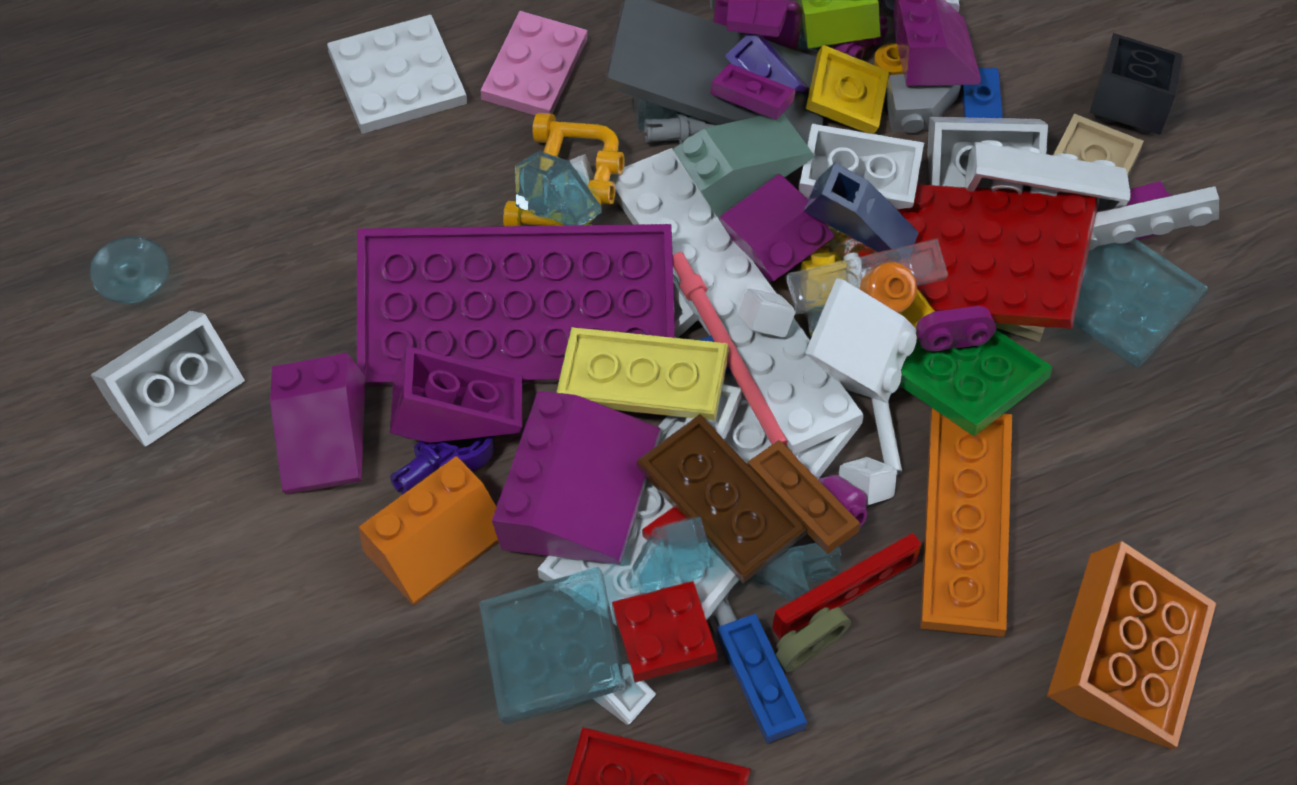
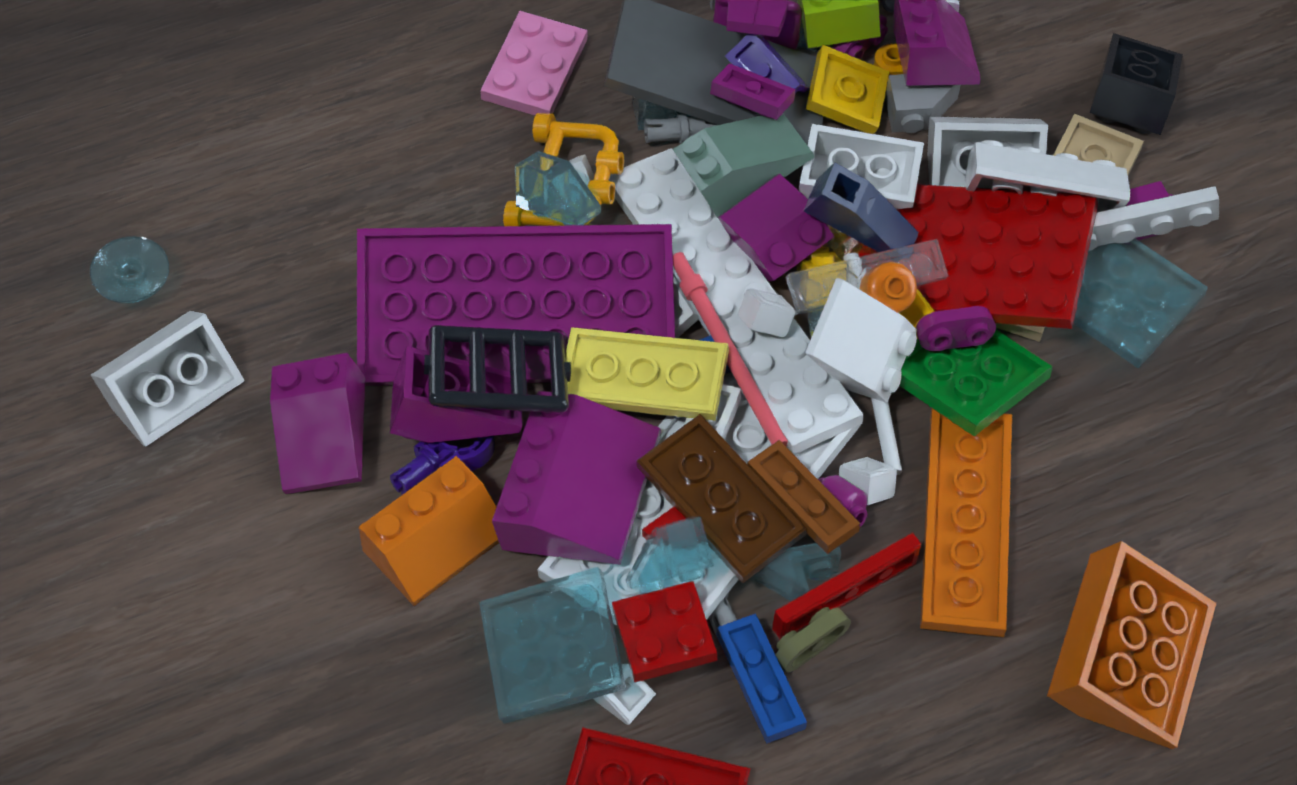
(396, 73): white plate -> none
(477, 397): none -> black bar
(983, 99): blue plate -> none

